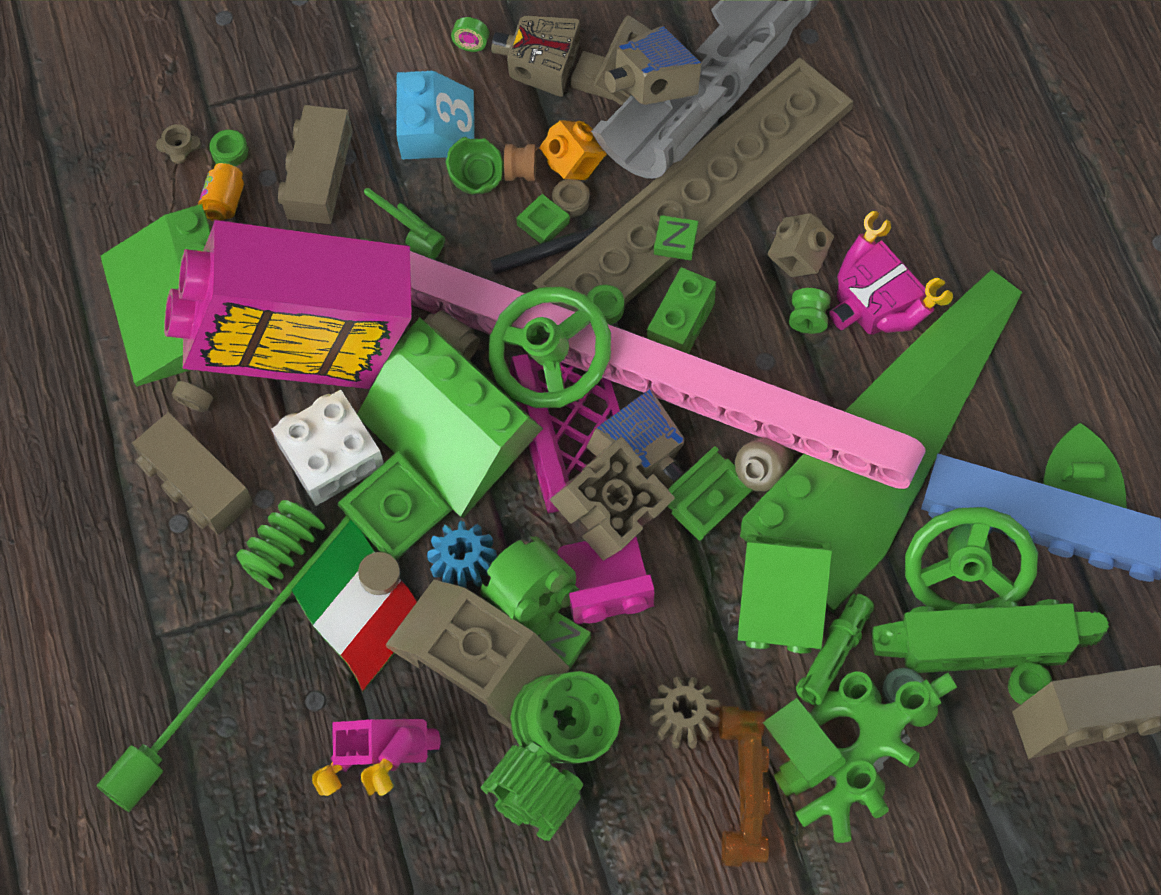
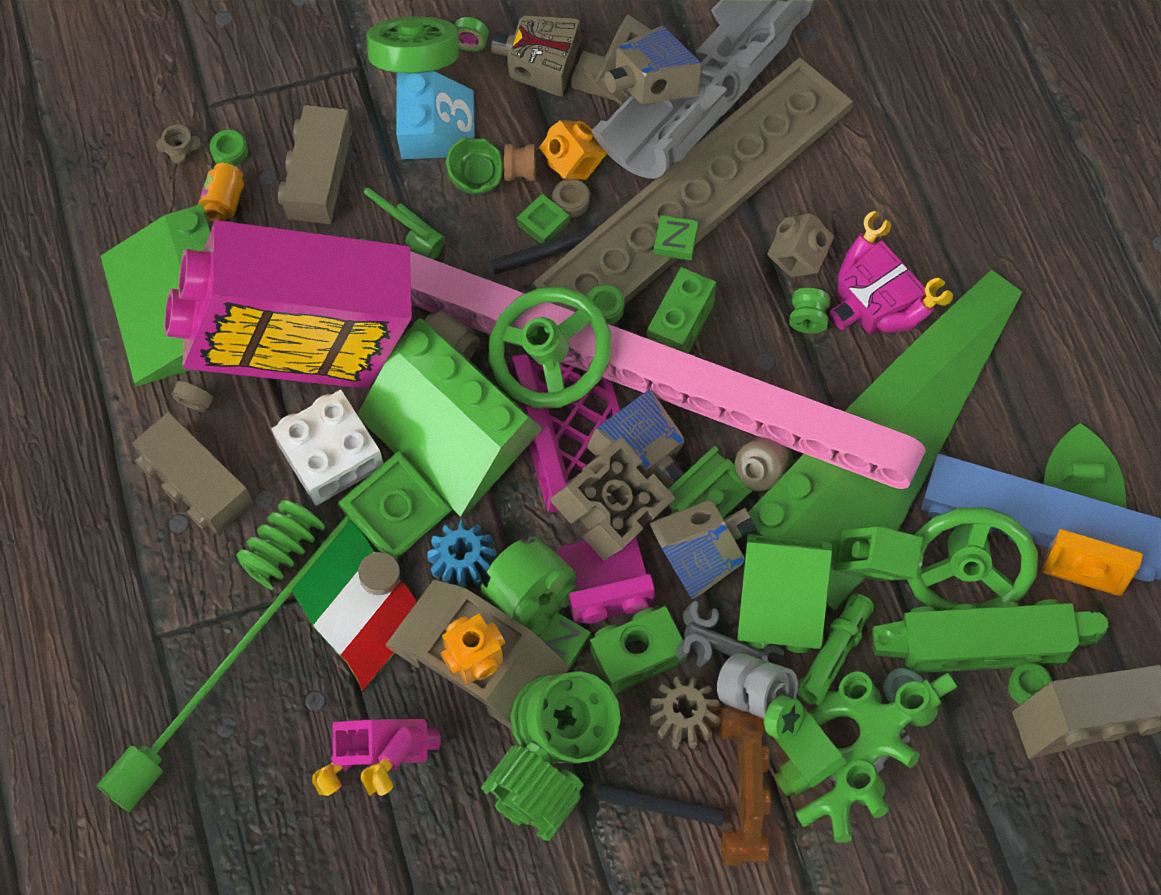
(413, 44): none -> bright green wheel
(476, 661): none -> light orange brick
(624, 669): none -> bright green brick
(660, 804): none -> black bar
(702, 544): none -> dark tan torso
(704, 640): none -> dark grey bar
(753, 683): none -> light grey wheel
(783, 717): none -> bright green tile
(879, 554): none -> bright green brick
(1091, 562): none -> light orange tile

